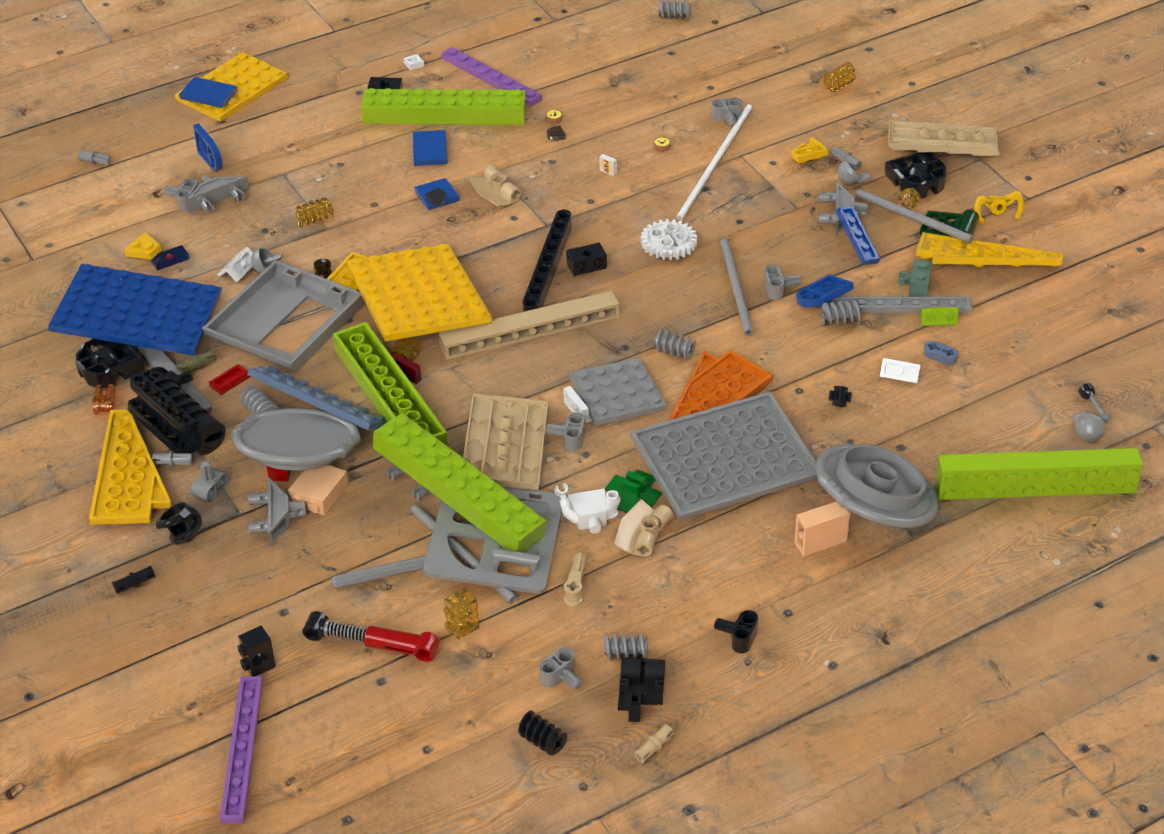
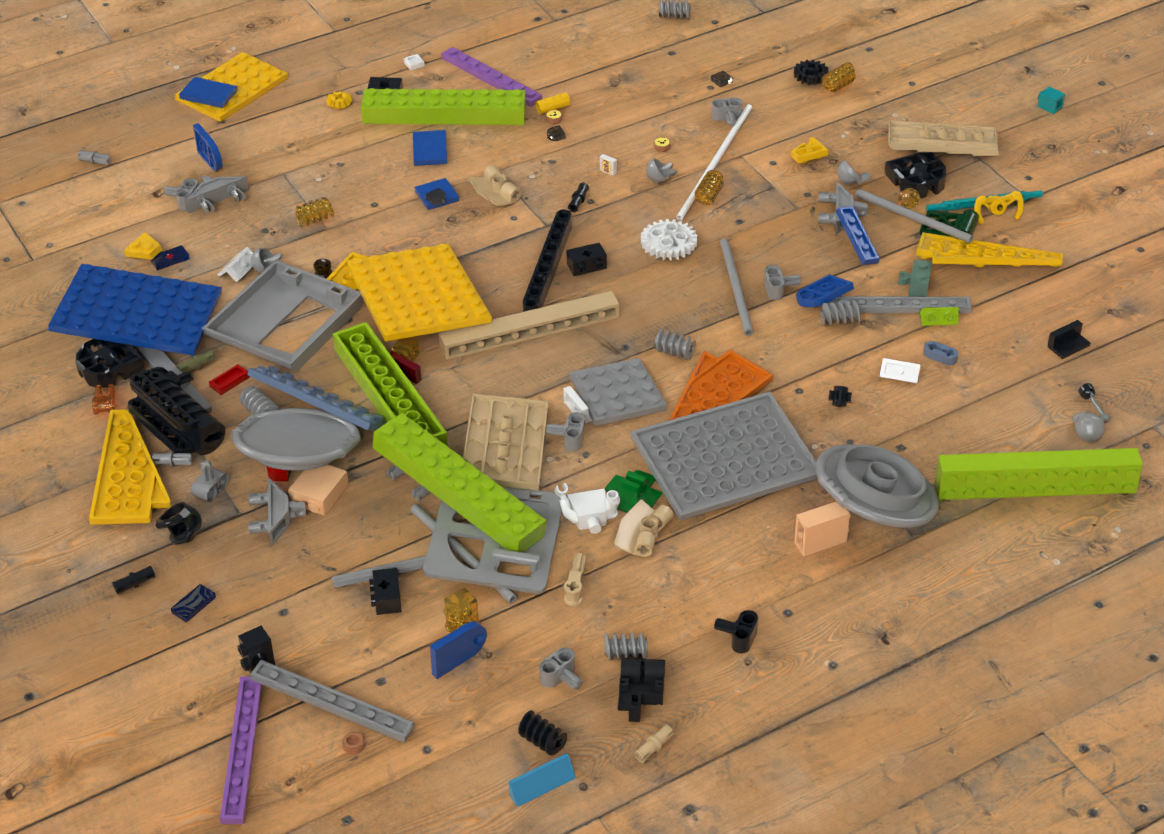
(193, 603): none -> clear blue tile
(332, 701): none -> light grey tile
(339, 100): none -> yellow gear
(353, 743): none -> nougat tile
(386, 591): none -> black brick
(421, 646): piece -> none
(456, 648): none -> blue tile
(541, 780): none -> dark azure slope
(552, 103): none -> yellow axle
(578, 197): none -> black pin
(658, 171): none -> light grey piece
(709, 187): none -> clear yellow piece
(721, 79): none -> clear smoke tile
(810, 71): none -> black gear
(842, 155): light grey axle -> none
(970, 202): none -> teal axle
(1051, 100): none -> teal brick
(1067, 340): none -> black panel

